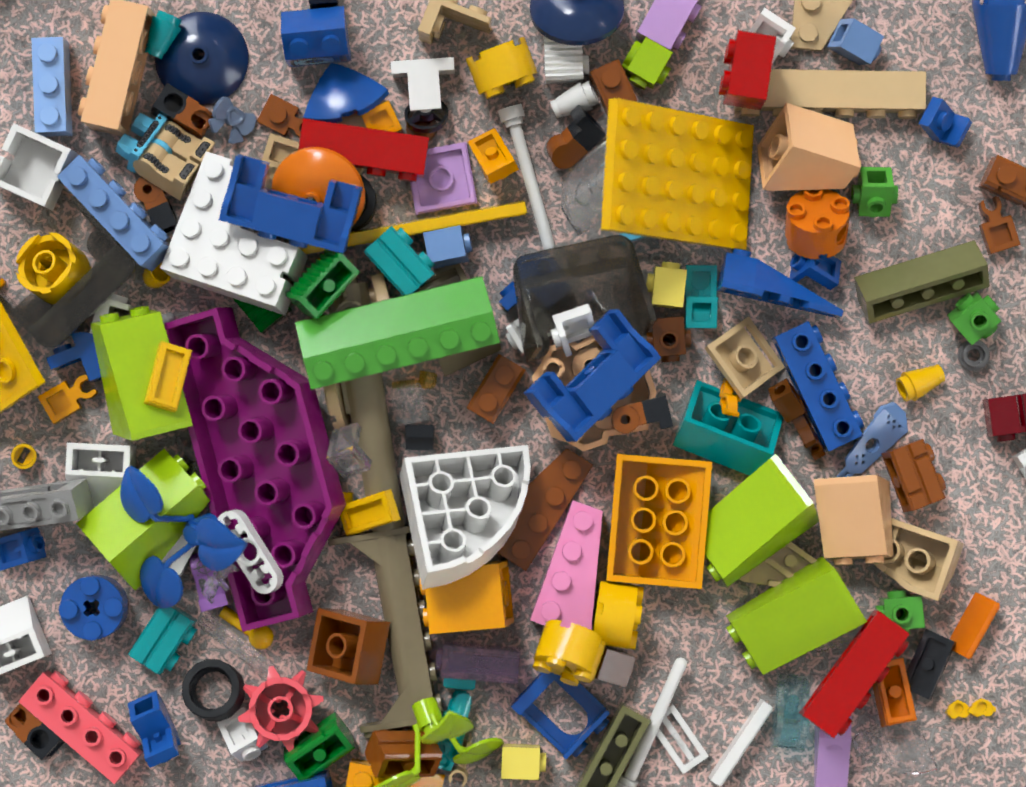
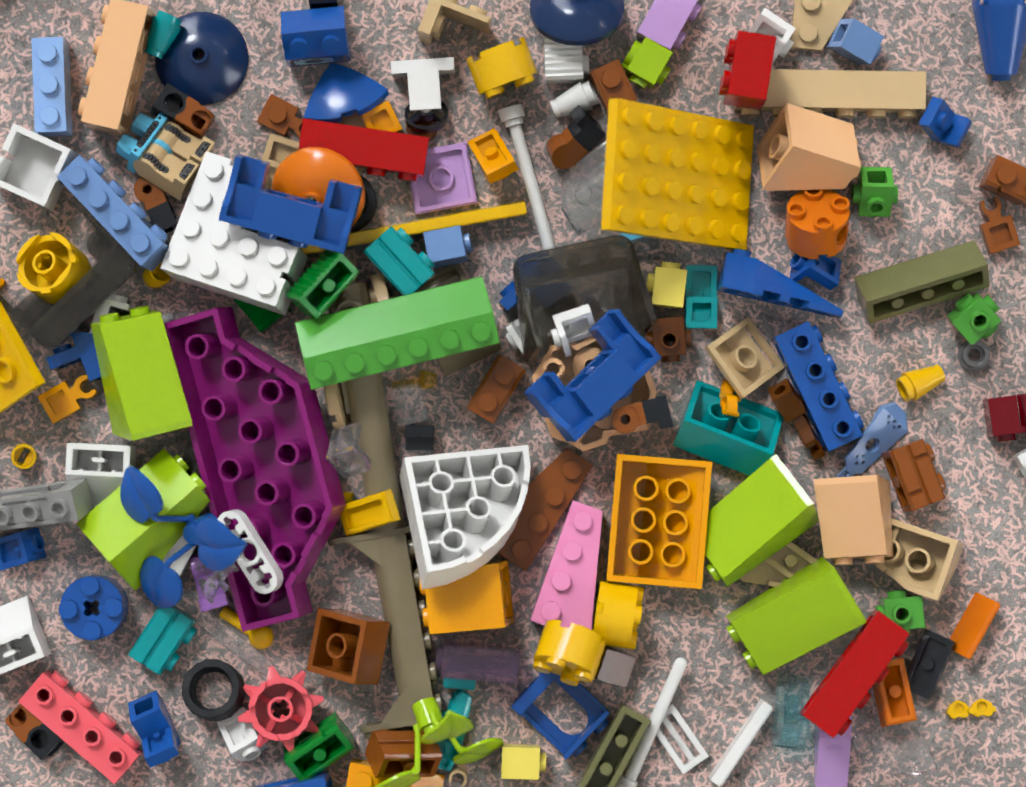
(167, 376): yellow tile -> none
(241, 122): sand blue piece -> none

